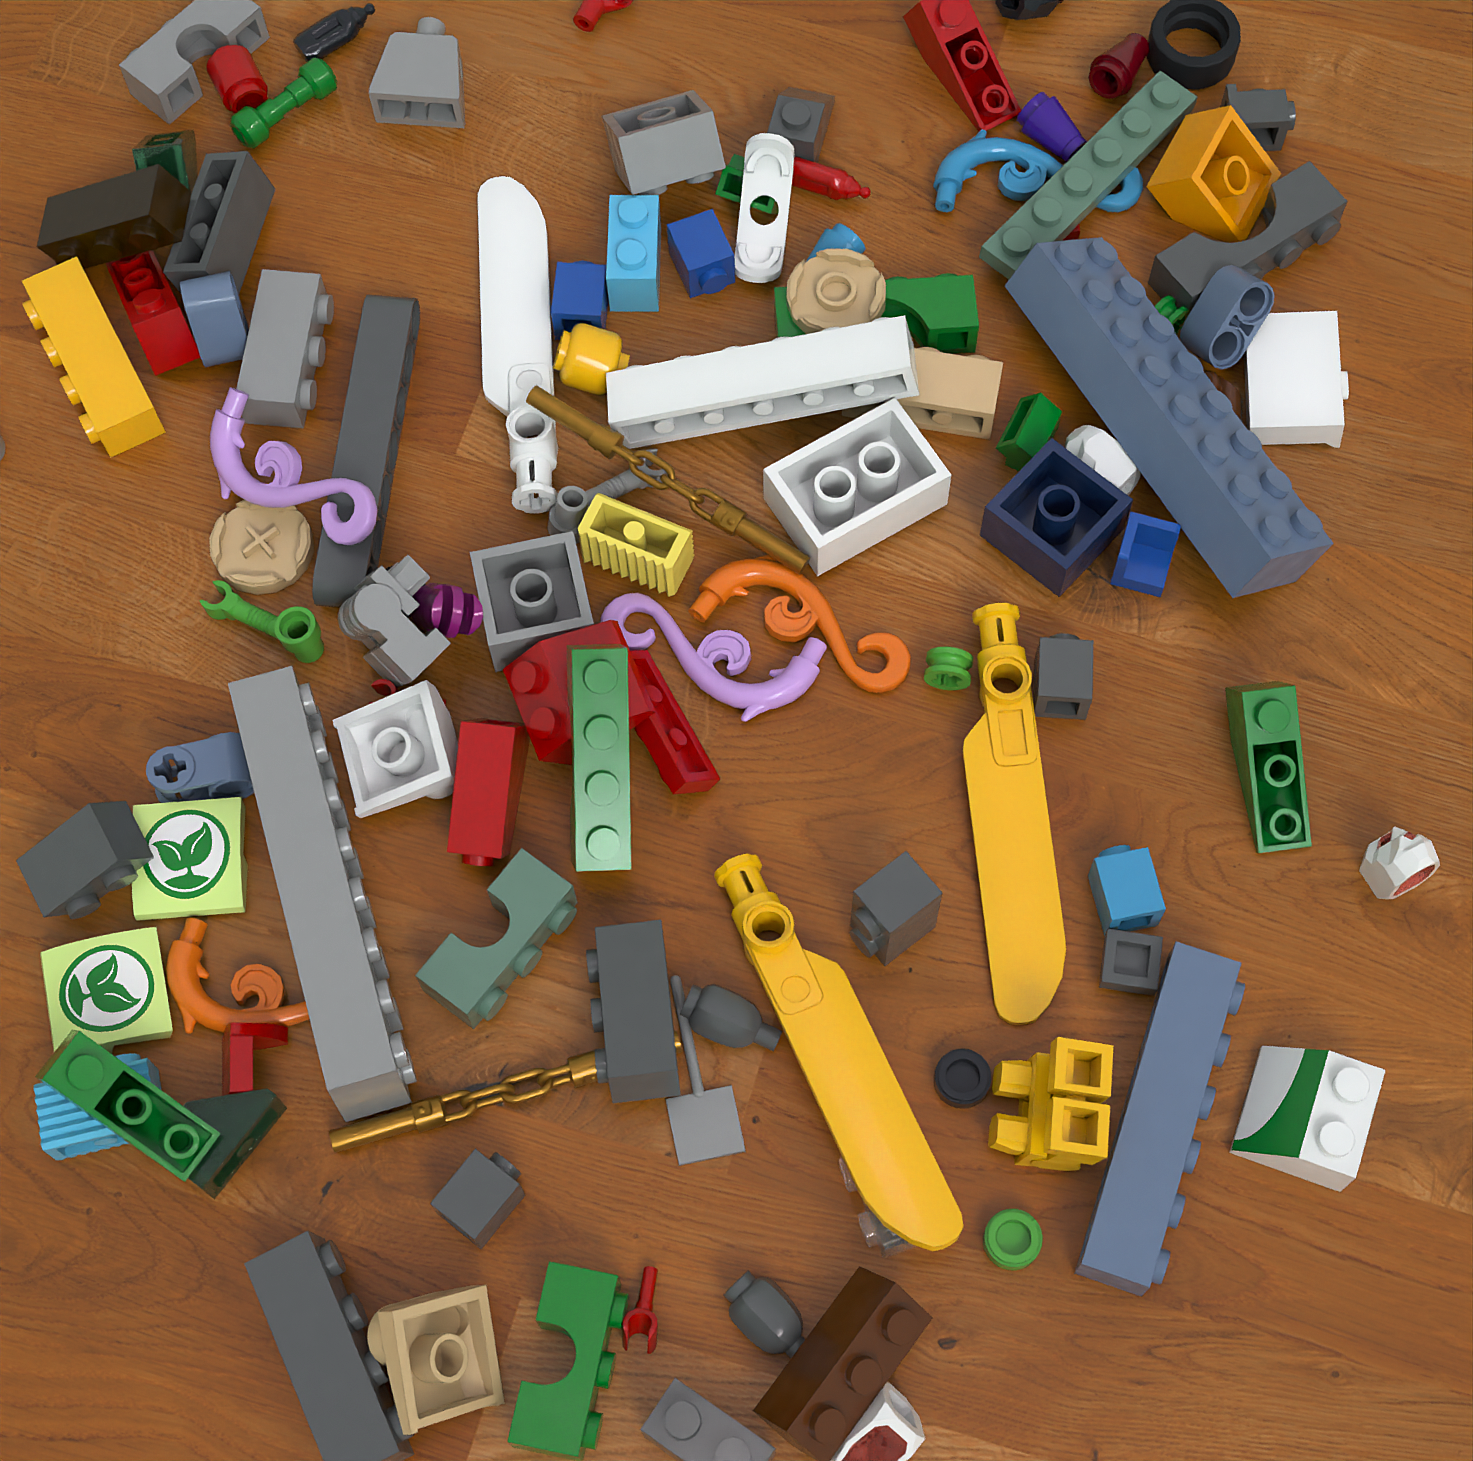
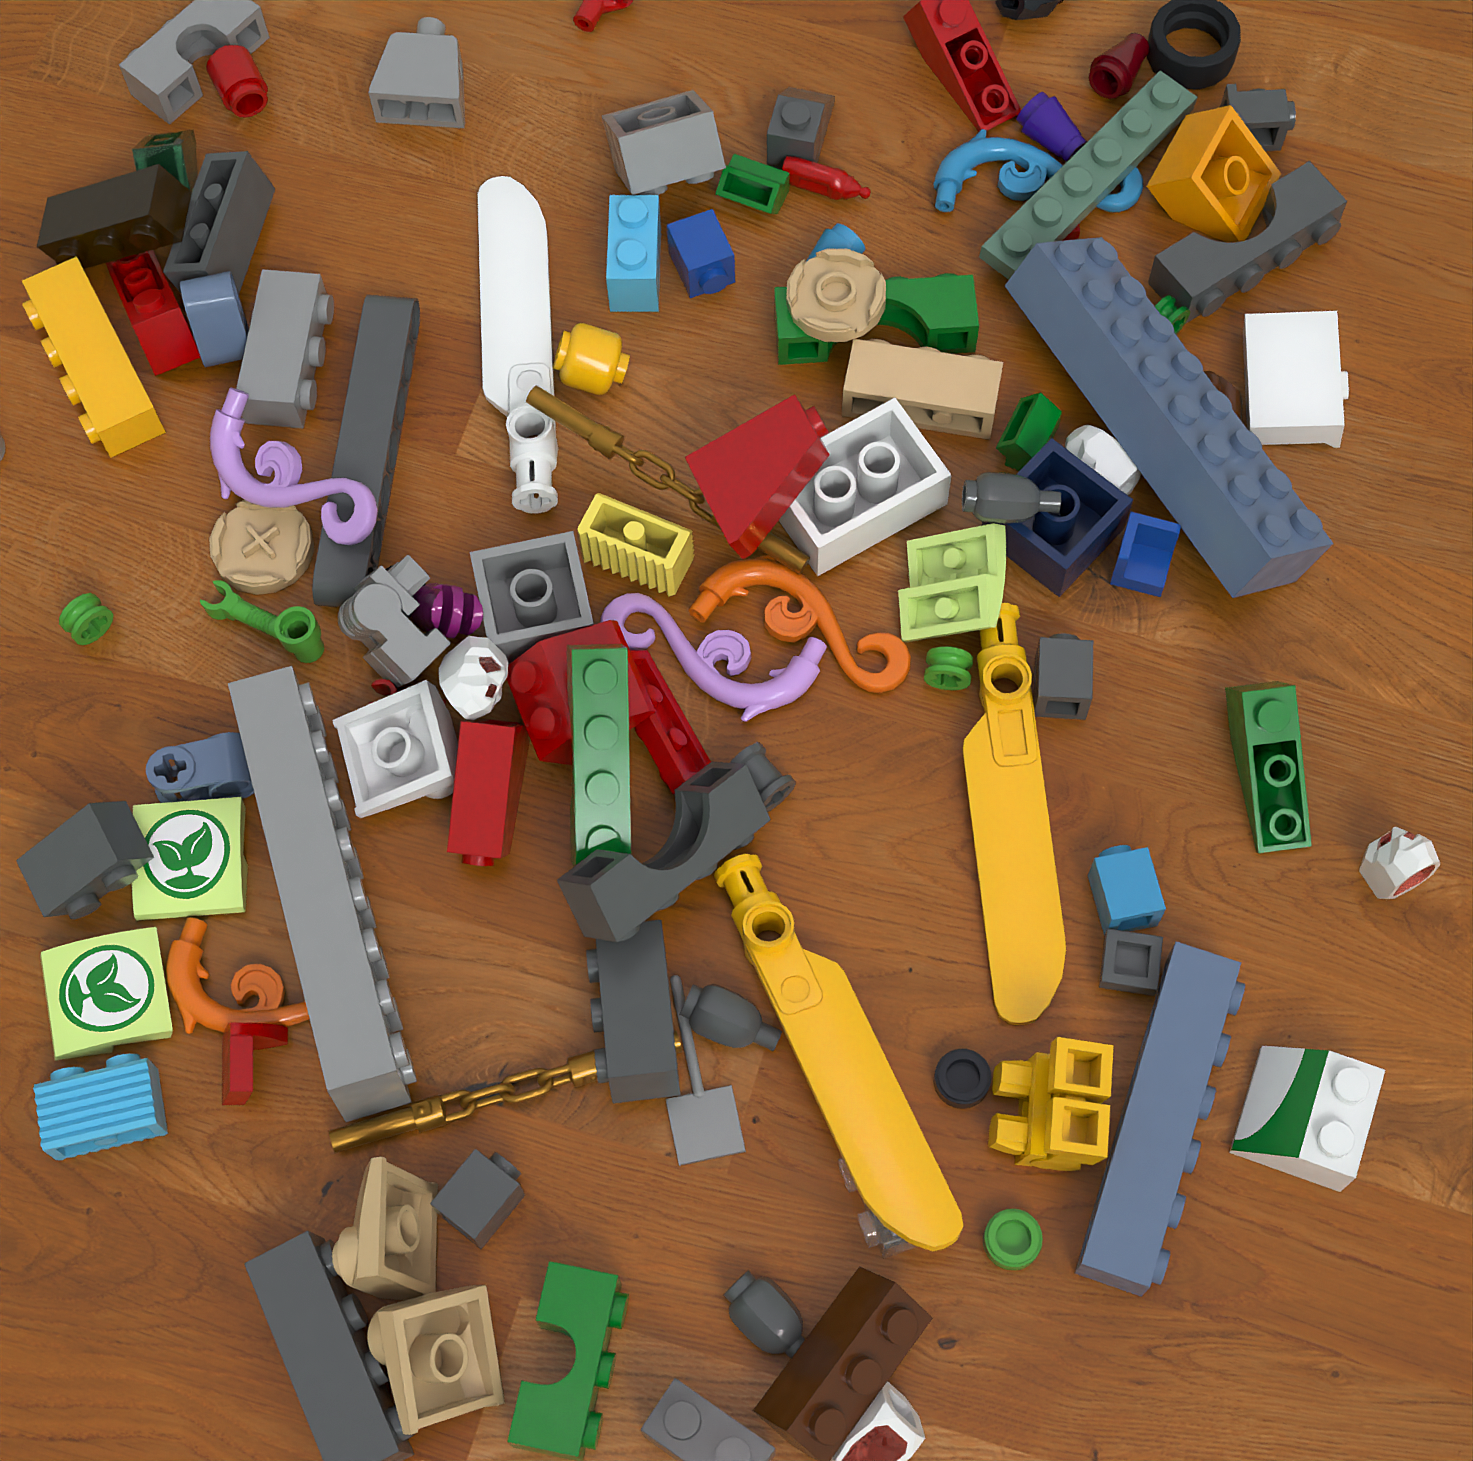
(86, 619): none -> bright green bush
(128, 1104): green slope -> none
(243, 1124): clear green slope -> none
(254, 124): green piece -> none
(332, 32): black piece -> none
(392, 1235): none -> tan slope
(473, 676): none -> white rock
(475, 979): sand green arch -> none
(574, 502): light grey brick -> none
(579, 296): blue brick -> none
(641, 1318): red hand -> none
(713, 816): none -> dark grey arch
(759, 470): none -> red slope
(763, 382): white brick -> none
(766, 173): white piece -> none
(769, 781): none -> dark grey bush
(894, 909): dark grey brick -> none
(953, 583): none -> yellowish green slope
(1006, 498): none -> dark grey plant
(1227, 316): sand blue beam -> none

